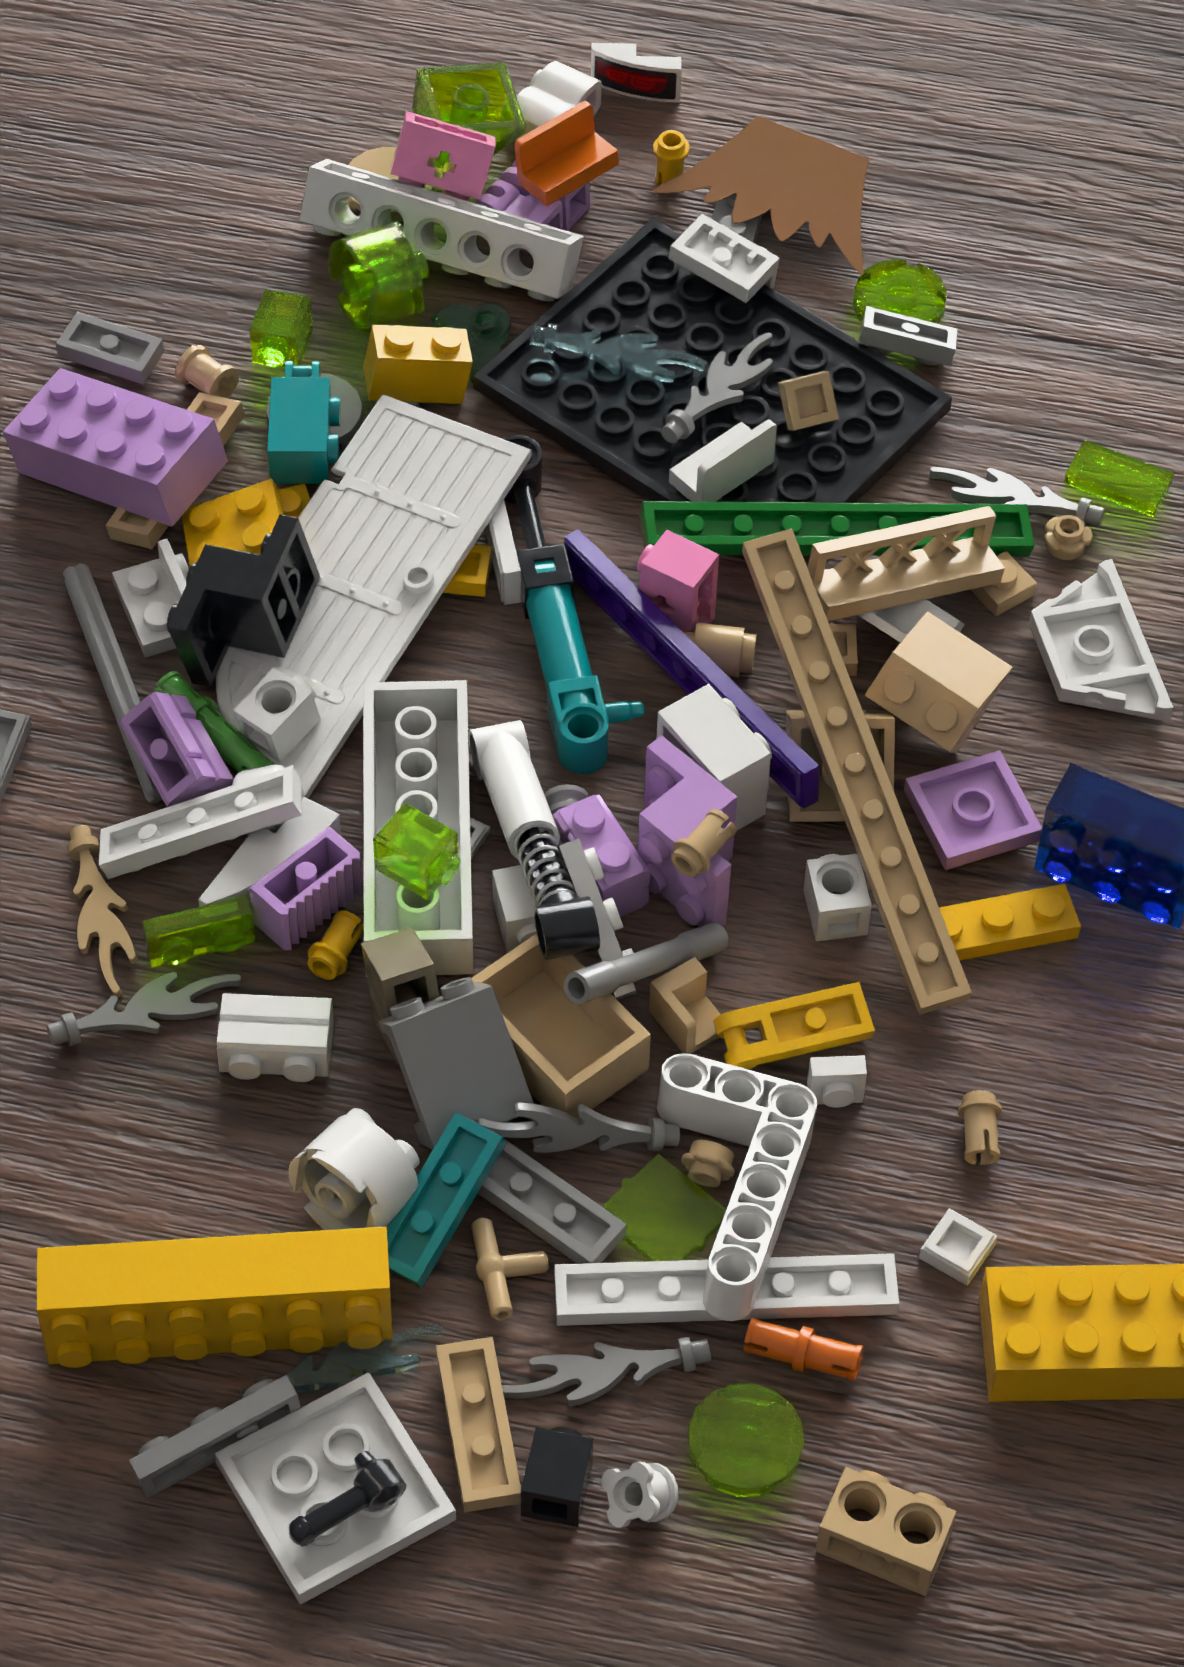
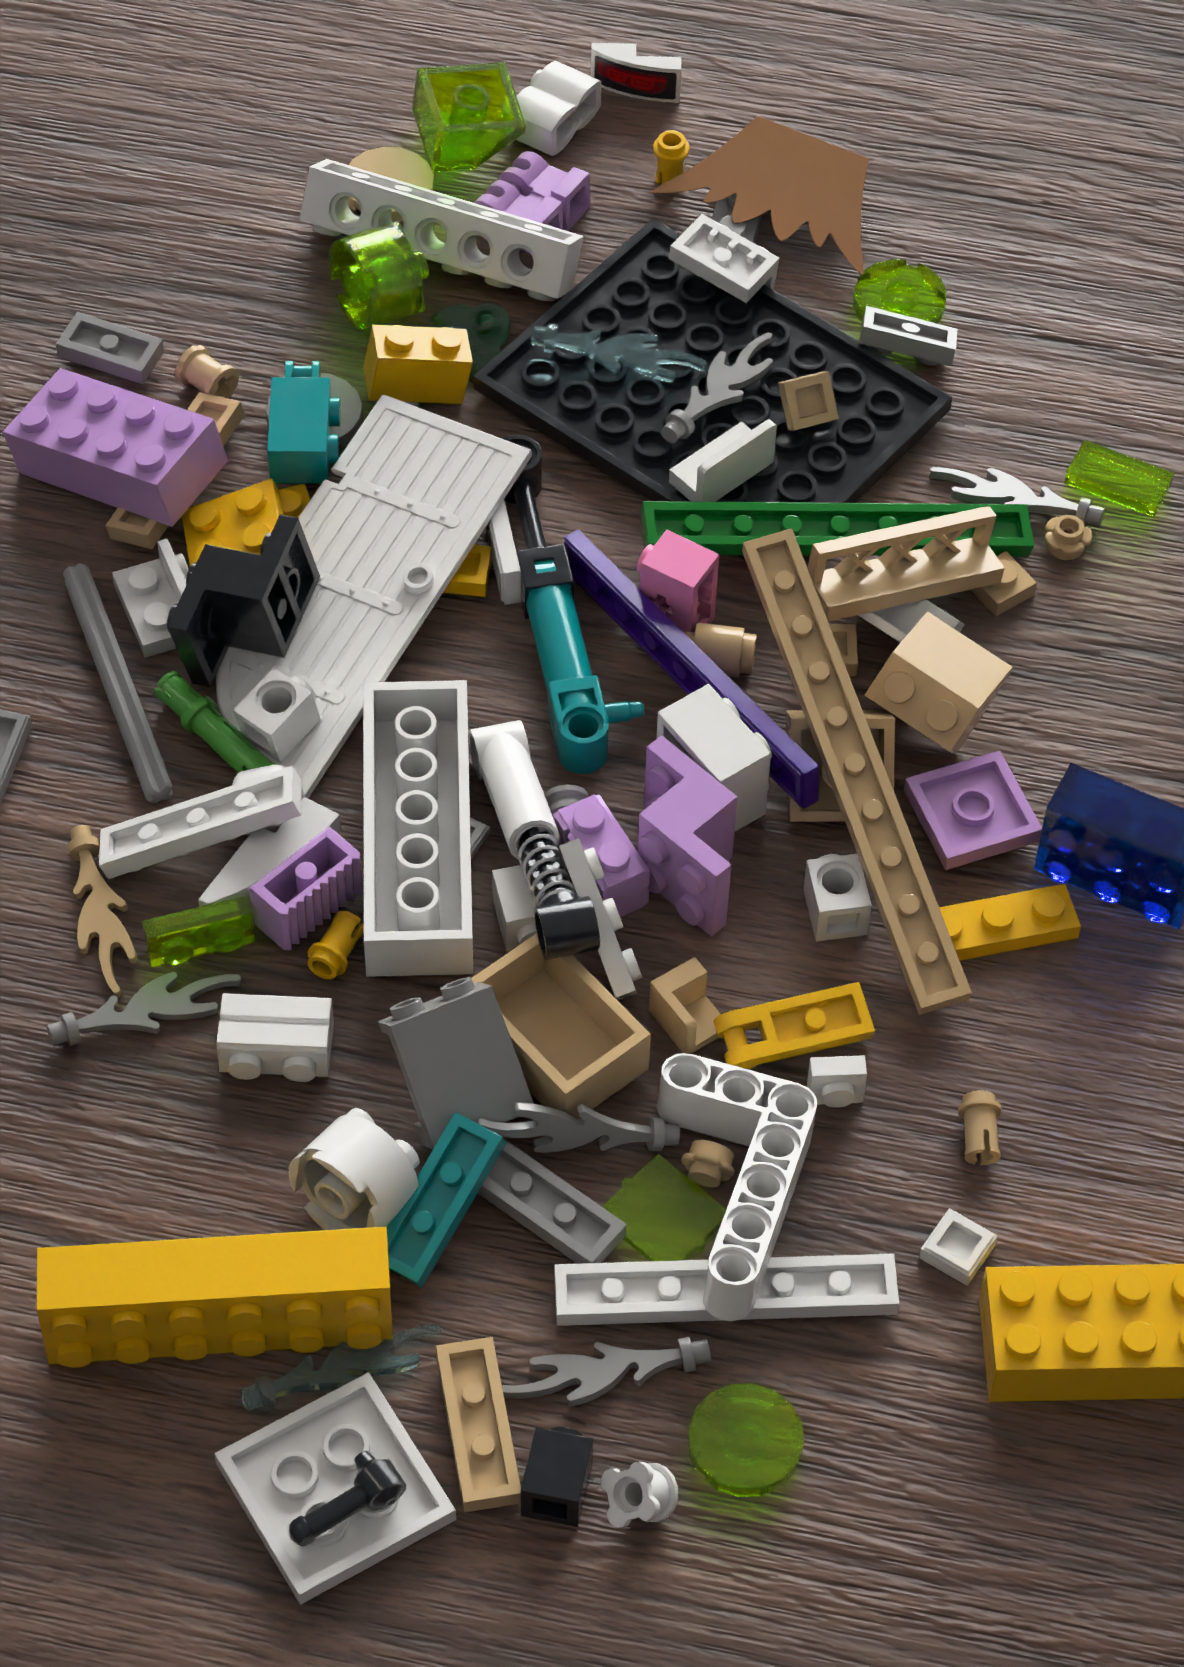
(172, 1459): light grey plate -> none
(175, 748): lavender brick -> none
(281, 329): clear neon green brick -> none
(396, 972): dark tan brick -> none
(416, 851): clear neon green brick -> none
(422, 142): bright pink brick -> none
(494, 1268): tan piece -> none
(563, 155): orange panel -> none
(608, 976): light grey piece -> none
(694, 853): tan pin -> none
(803, 1349): orange pin -> none
(879, 1543): tan brick -> none
(1099, 649): white wing -> none

